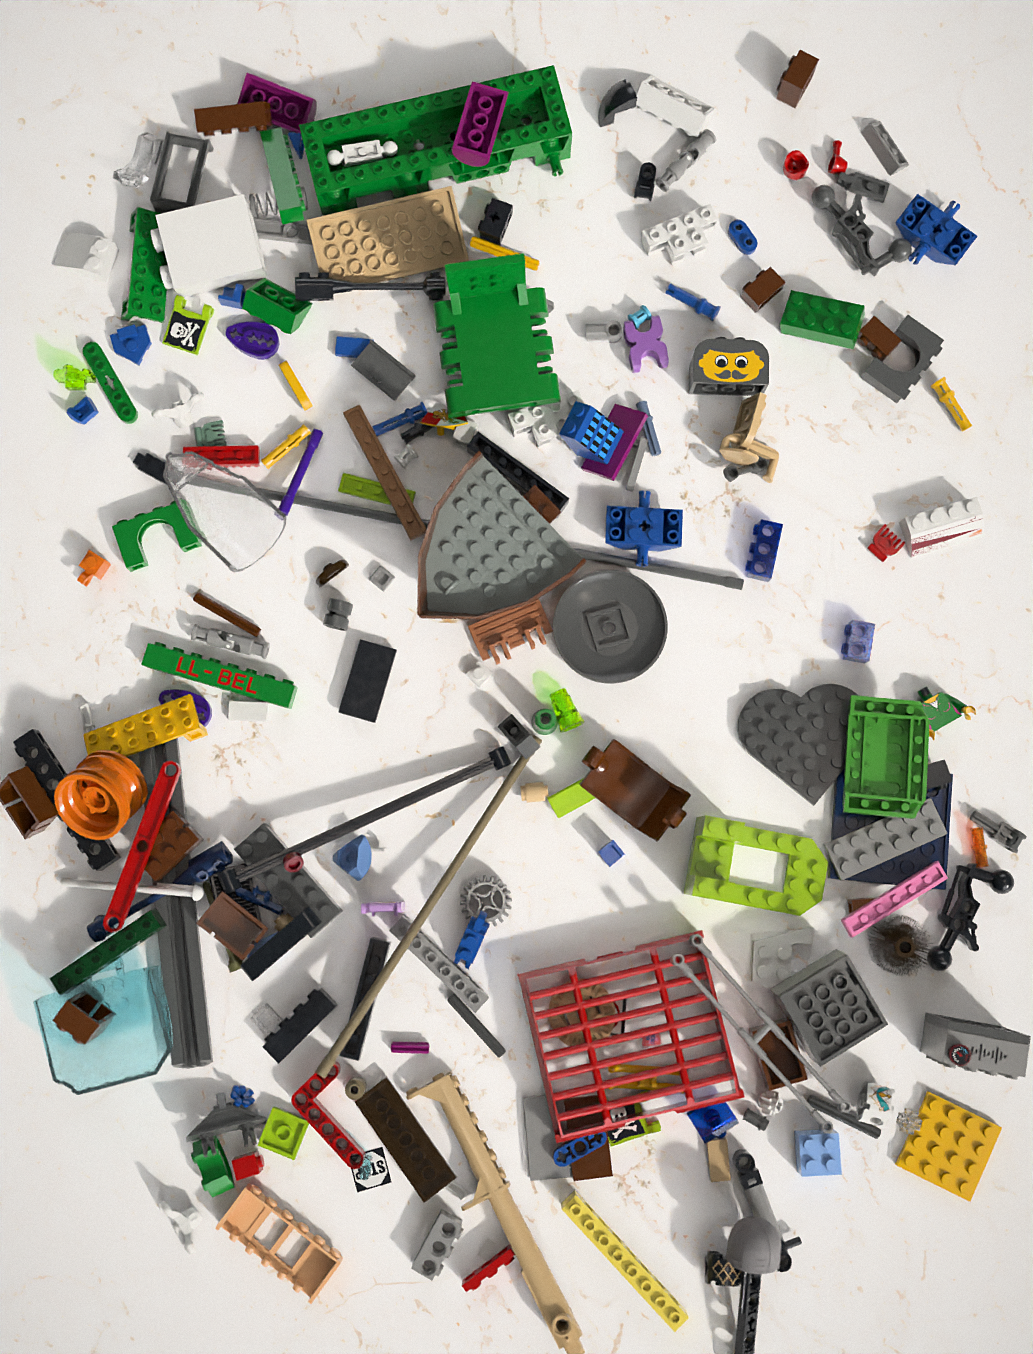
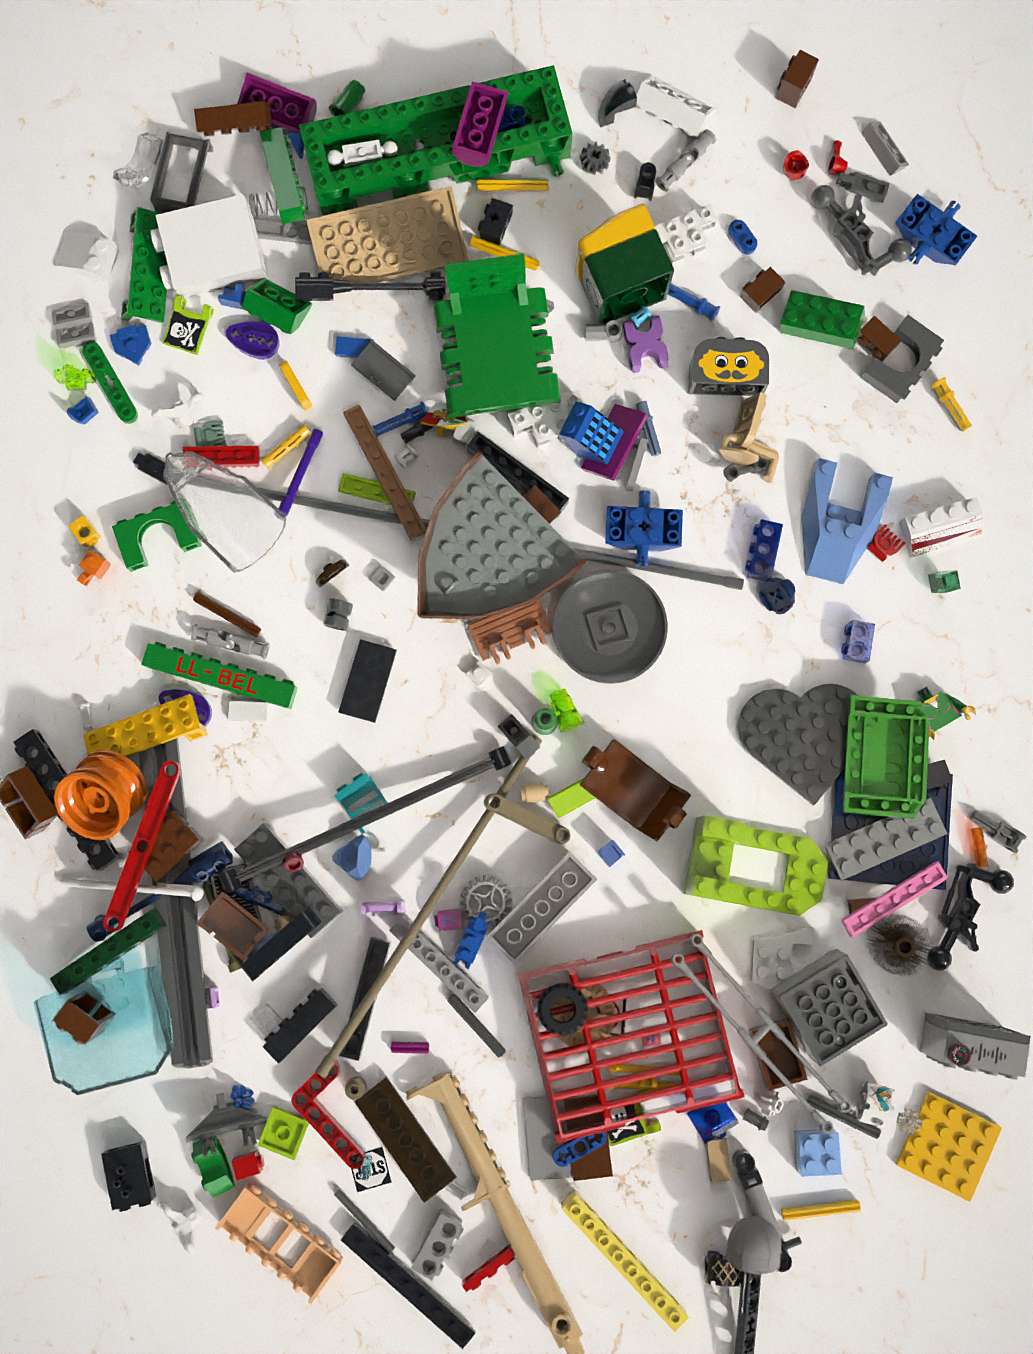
(74, 325): none -> light grey slope
(79, 527): none -> yellow brick
(128, 1176): none -> black piece
(212, 997): none -> lavender slope
(348, 99): none -> green plant
(355, 791): none -> teal plate
(364, 1220): none -> dark grey bar
(408, 1285): none -> black plate
(449, 919): none -> magenta brick
(508, 122): none -> clear blue piece
(513, 184): none -> yellow axle
(527, 818): none -> dark tan piece
(541, 907): none -> light grey brick
(544, 1009): none -> black tyre
(595, 158): none -> dark grey gear
(623, 265): none -> dark green piece
(777, 595): none -> dark blue tile
(820, 1210): none -> yellow axle
(836, 534): none -> medium blue wedge
(944, 581): none -> clear green brick

